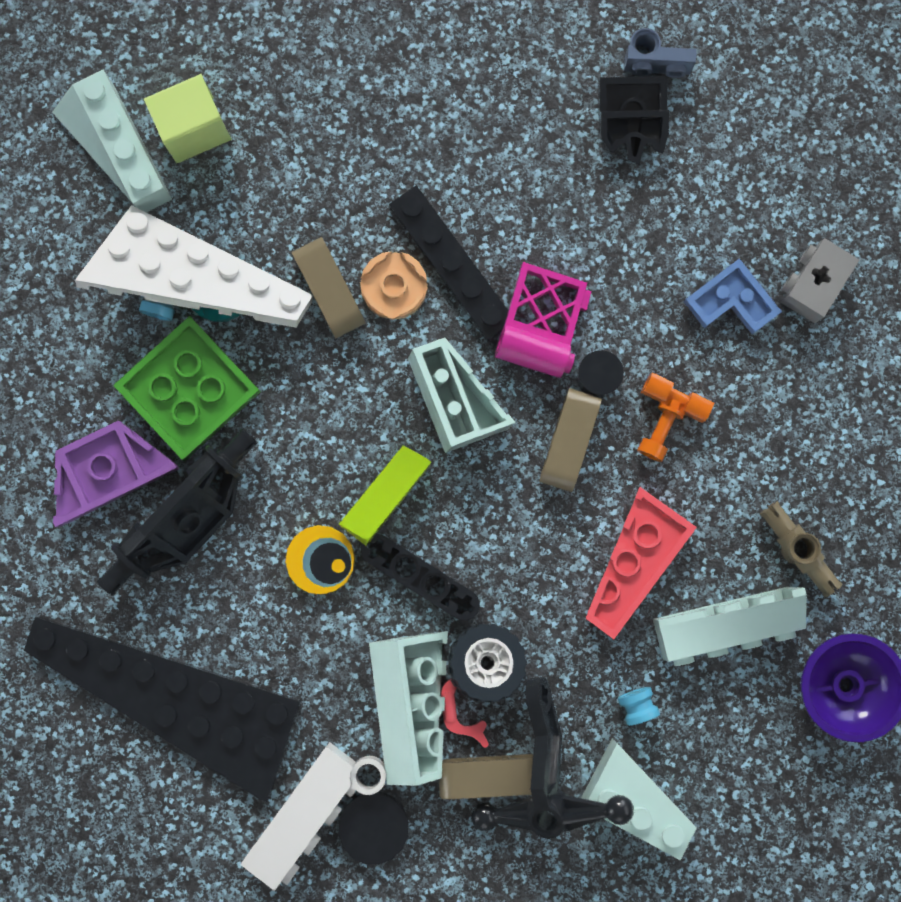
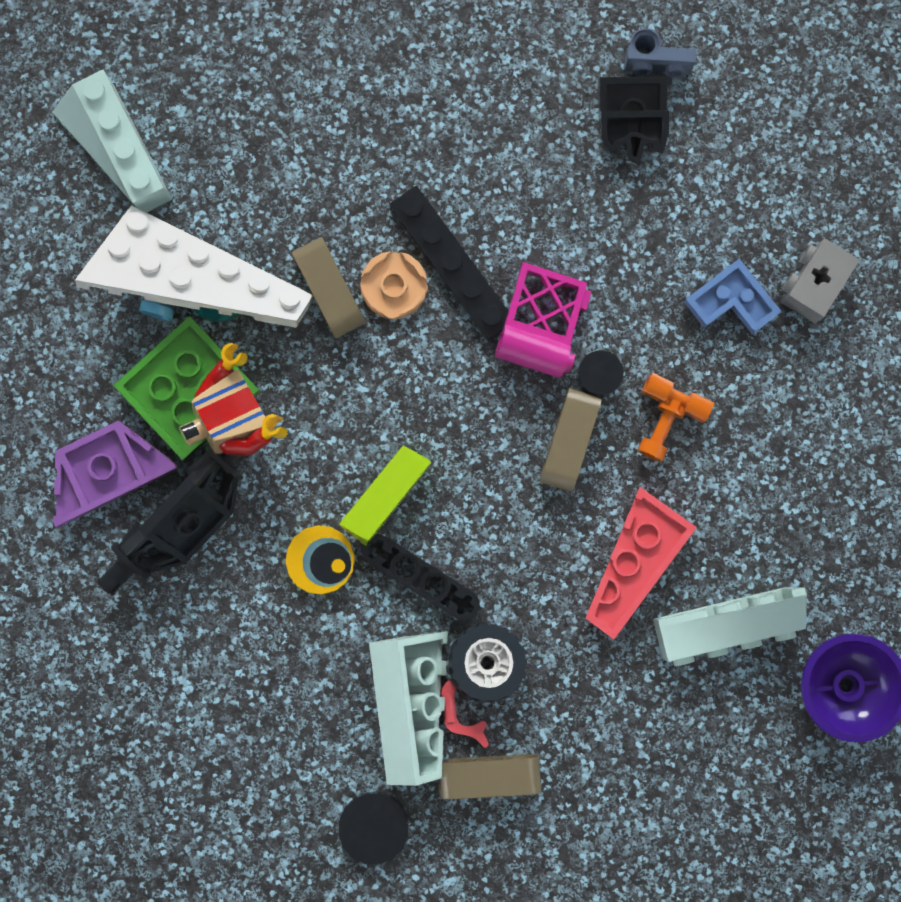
(187, 119): yellowish green piece -> none
(205, 714): black wing -> none
(229, 412): none -> torso
(305, 812): white hinge -> none
(455, 397): light aqua wedge -> none
(546, 797): black piece -> none
(638, 706): medium azure wheel -> none
(655, 815): light aqua wedge -> none
(812, 562): dark tan pin -> none

